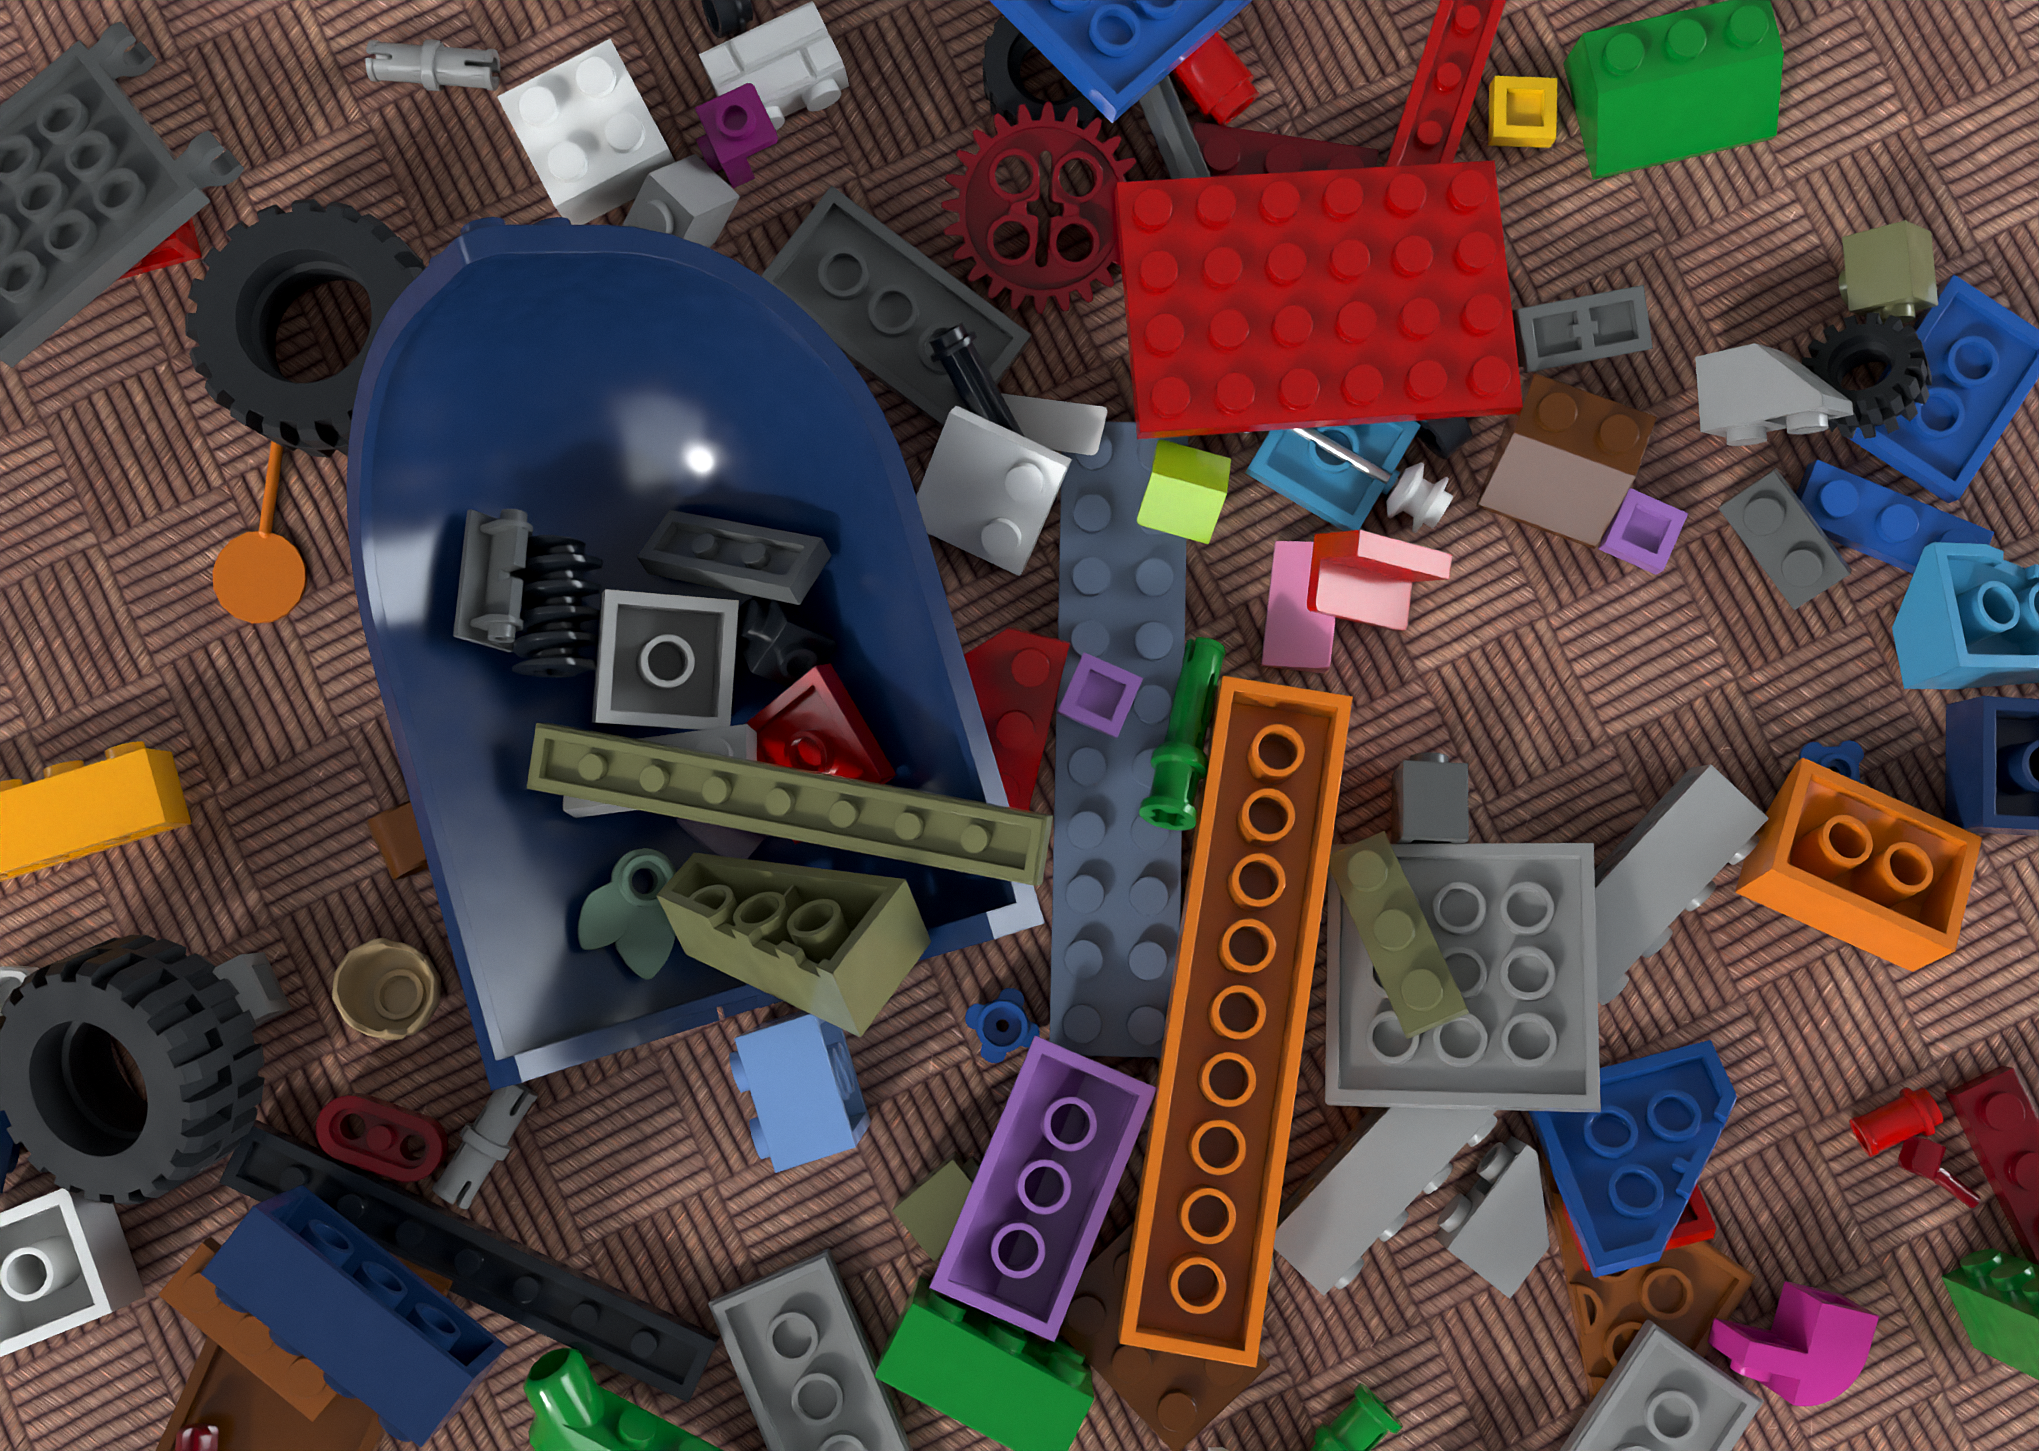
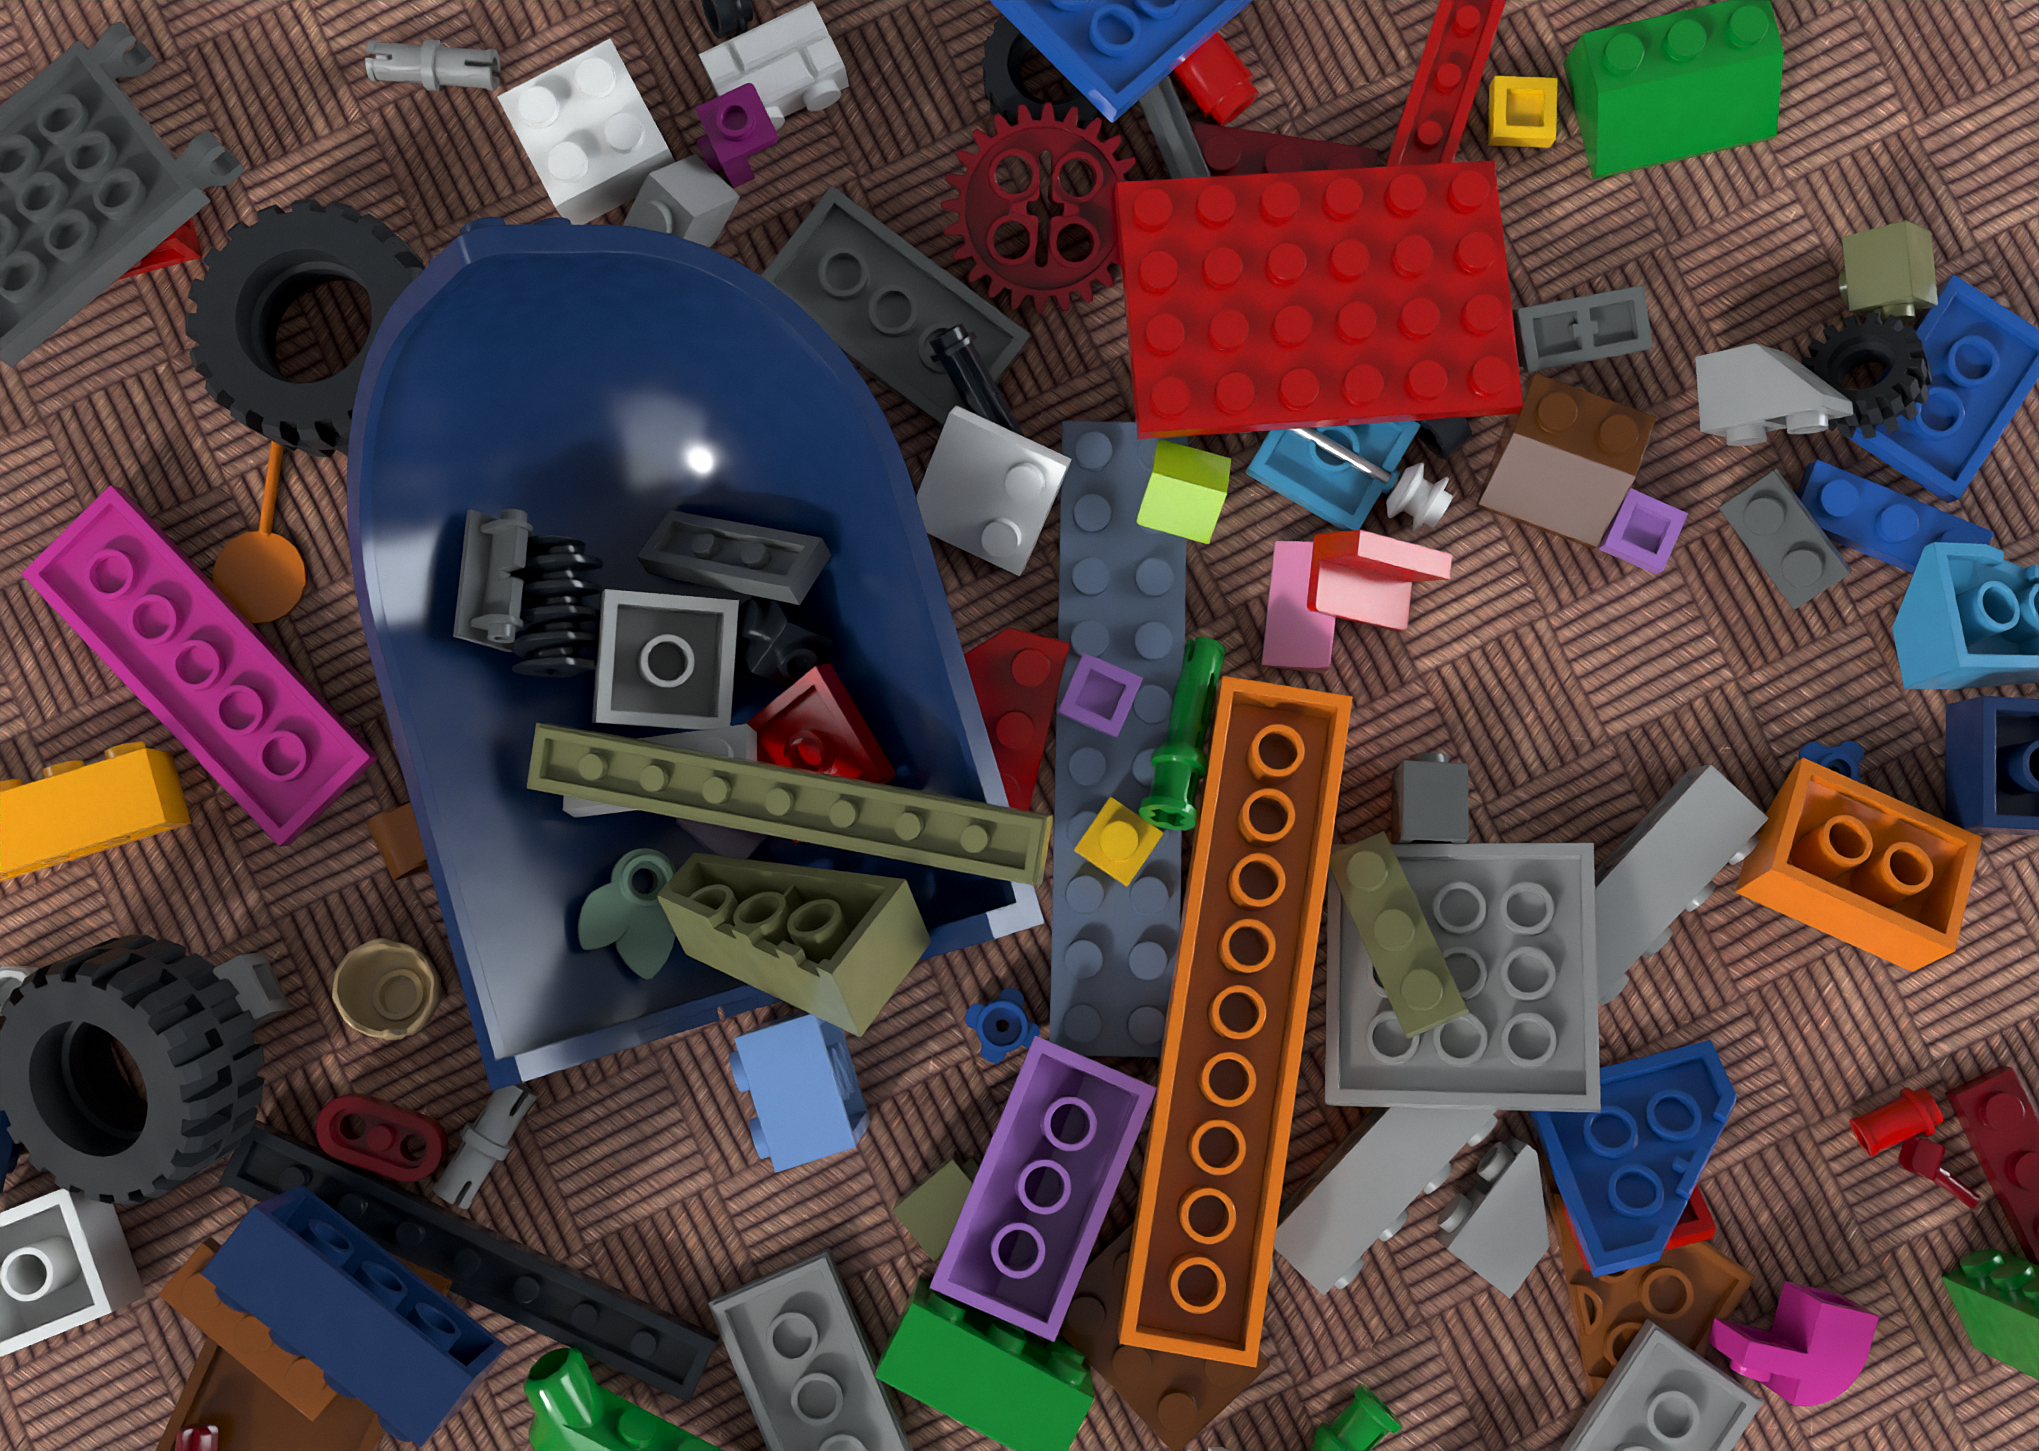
(199, 666): none -> dark pink plate
(1059, 423): white sticker -> none
(1118, 842): none -> yellow plate

